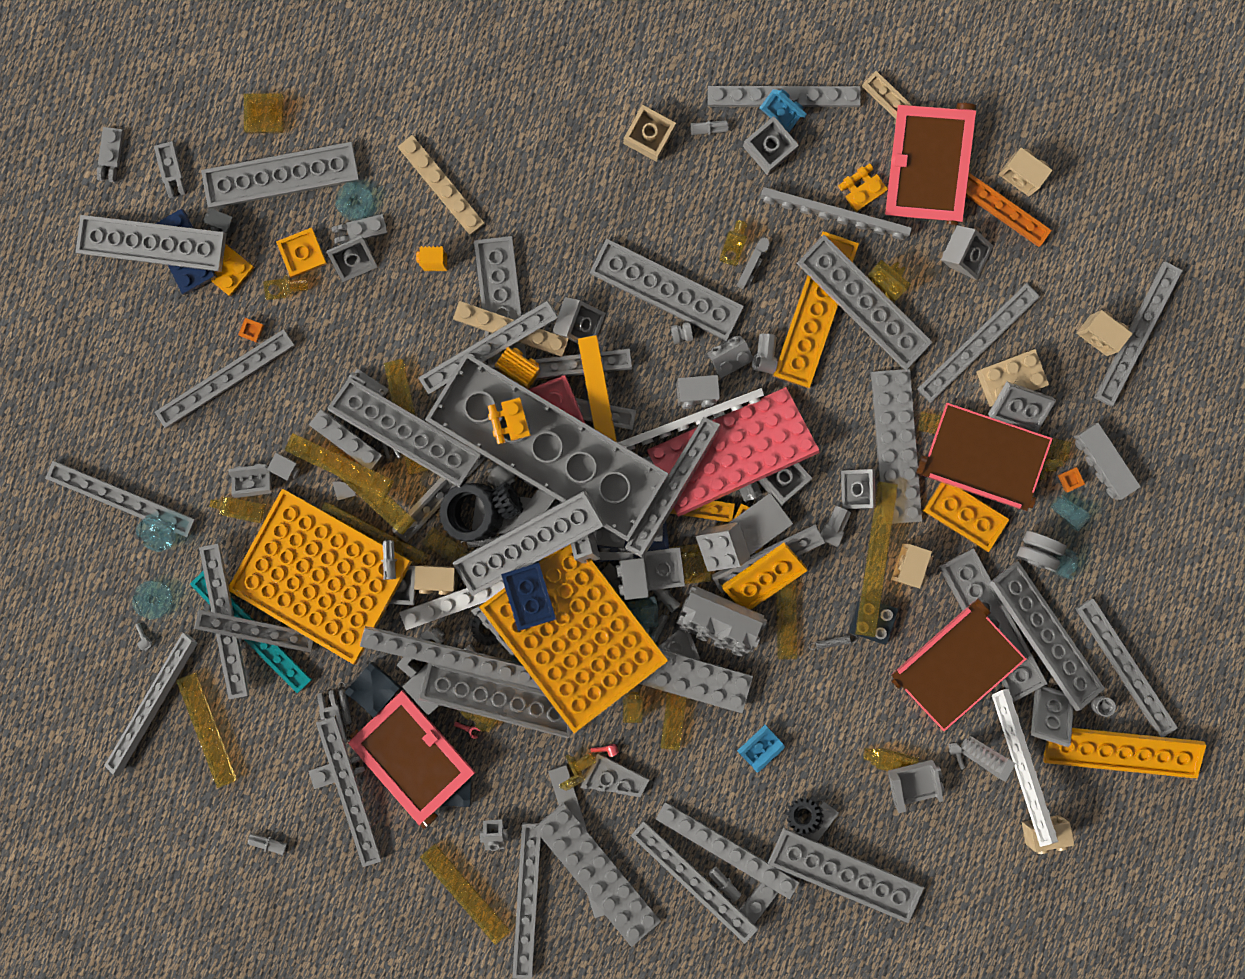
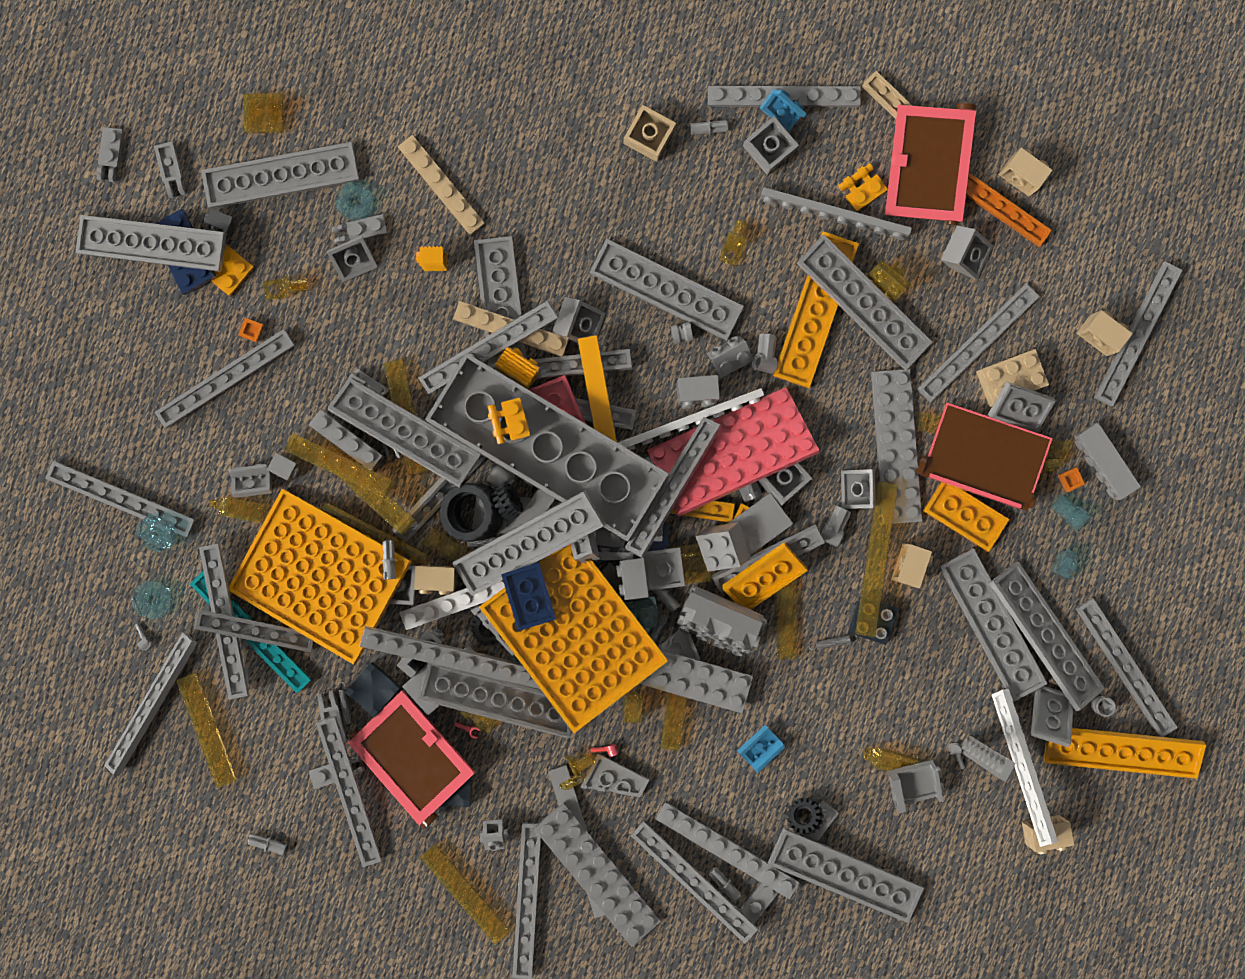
(301, 252): light orange plate -> none
(343, 491): light grey tile -> none
(753, 262): light grey hinge -> none
(958, 666): reddish brown door -> none
(1041, 551): light grey wheel -> none

